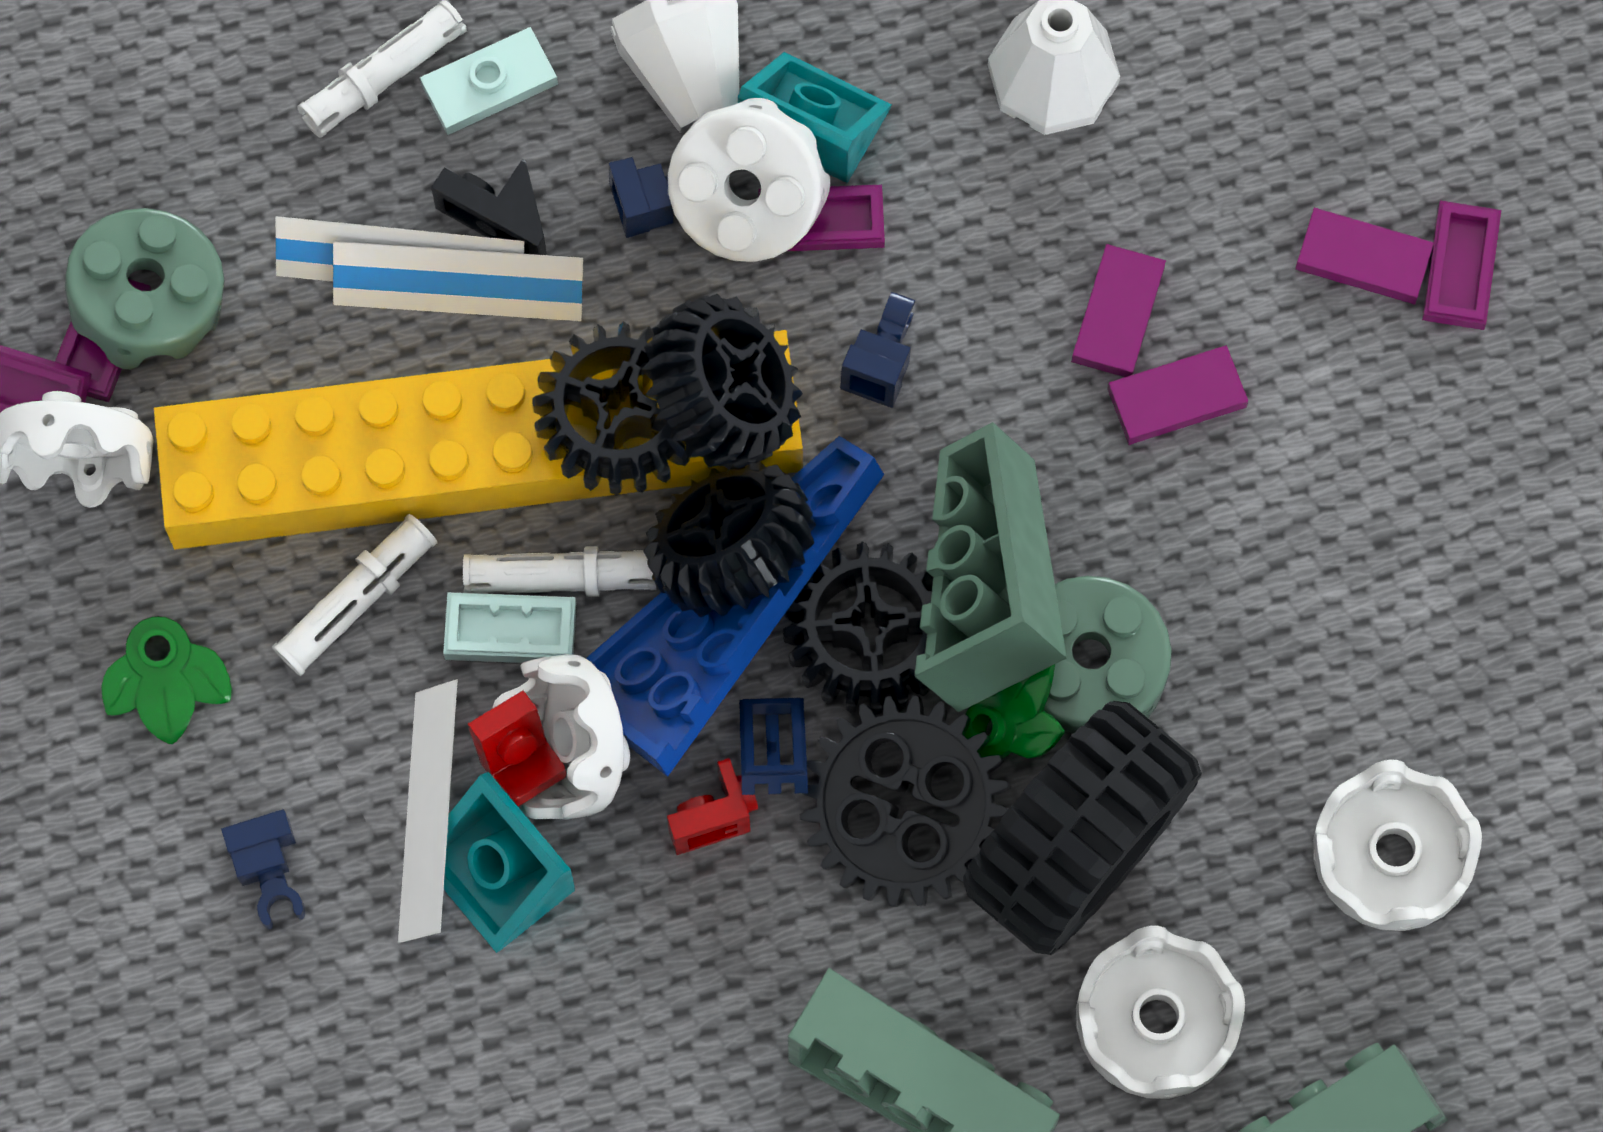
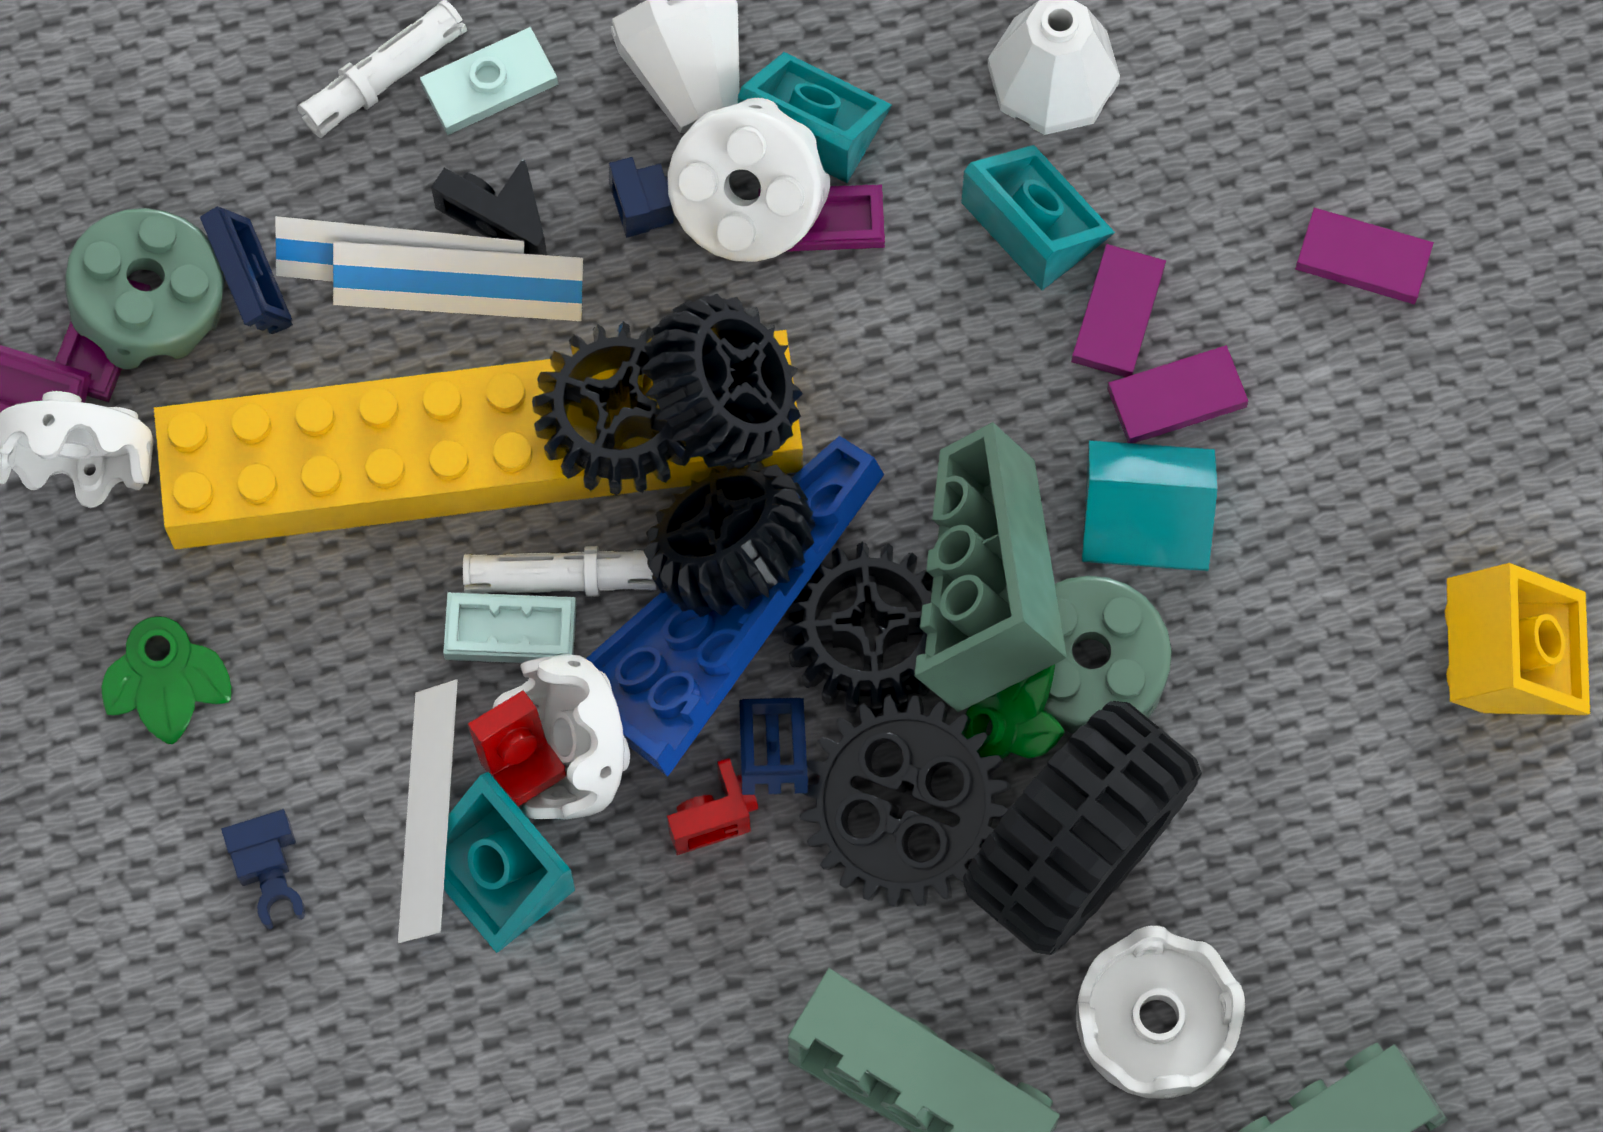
(246, 270): none -> dark blue tile
(338, 610): white pin -> none
(879, 360): dark blue piece -> none
(1032, 212): none -> teal slope
(1149, 505): none -> teal slope
(1404, 803): white plate -> none
(1461, 265): magenta tile -> none
(1517, 643): none -> yellow slope

